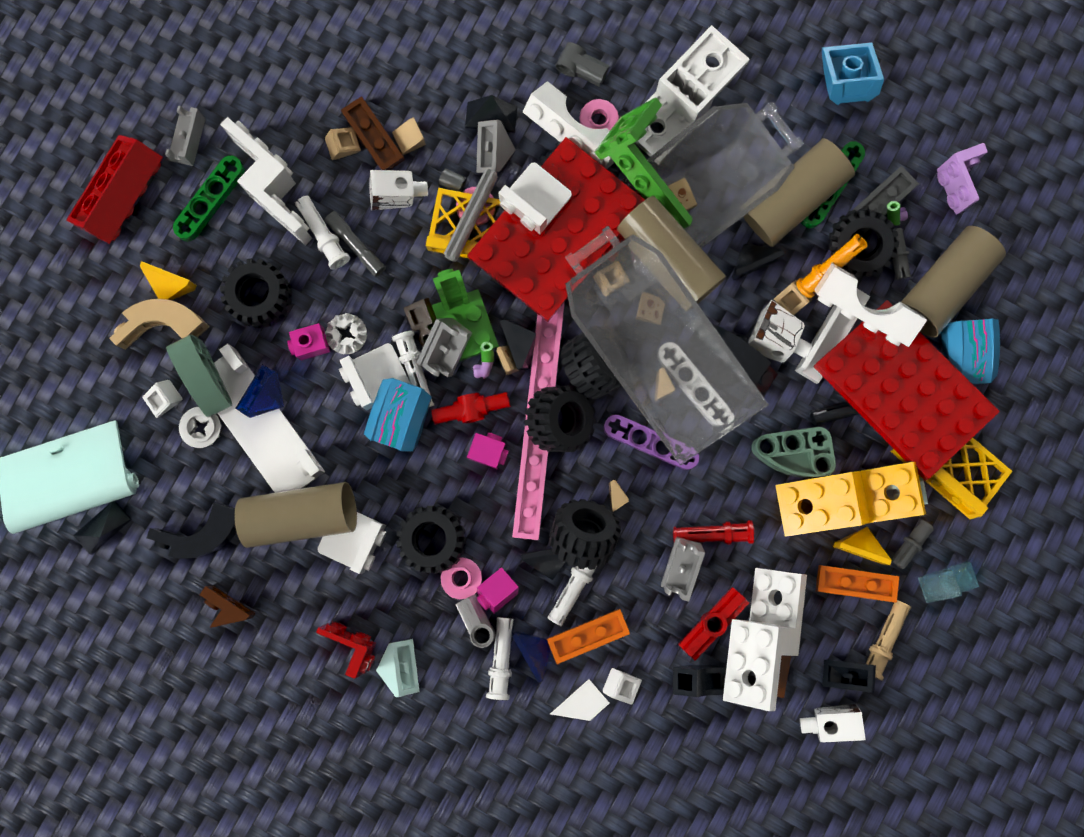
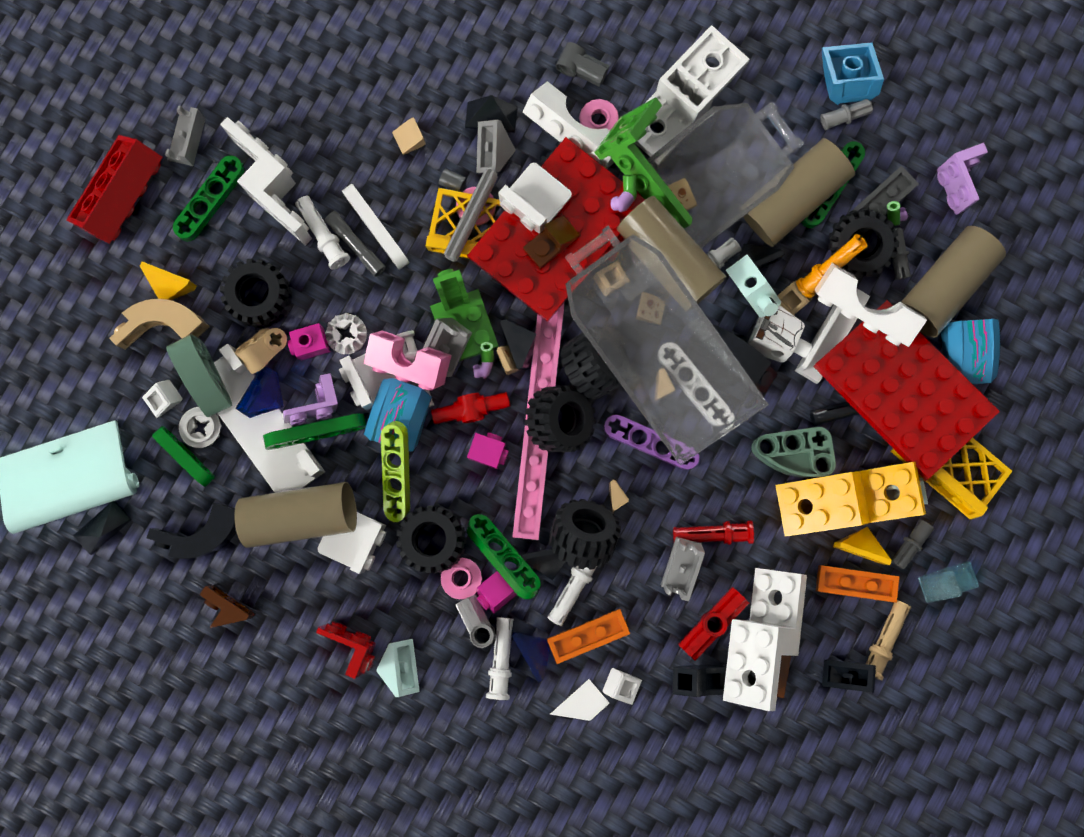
(183, 456): none -> green beam
(258, 351): none -> tan piece
(314, 431): none -> green beam
(322, 410): none -> lavender bracket
(342, 143): tan slope -> none
(372, 134): reddish brown plate -> none
(375, 226): none -> white beam
(386, 355): none -> bright pink arch
(394, 189): white torso -> none
(399, 472): none -> lime beam
(421, 318): dark brown plate -> none
(506, 554): none -> green beam
(551, 241): none -> reddish brown slope
(628, 195): none -> arm
(724, 252): none -> white pin
(761, 296): none -> light aqua torso
(846, 114): none -> light grey axle
(846, 726): white torso -> none

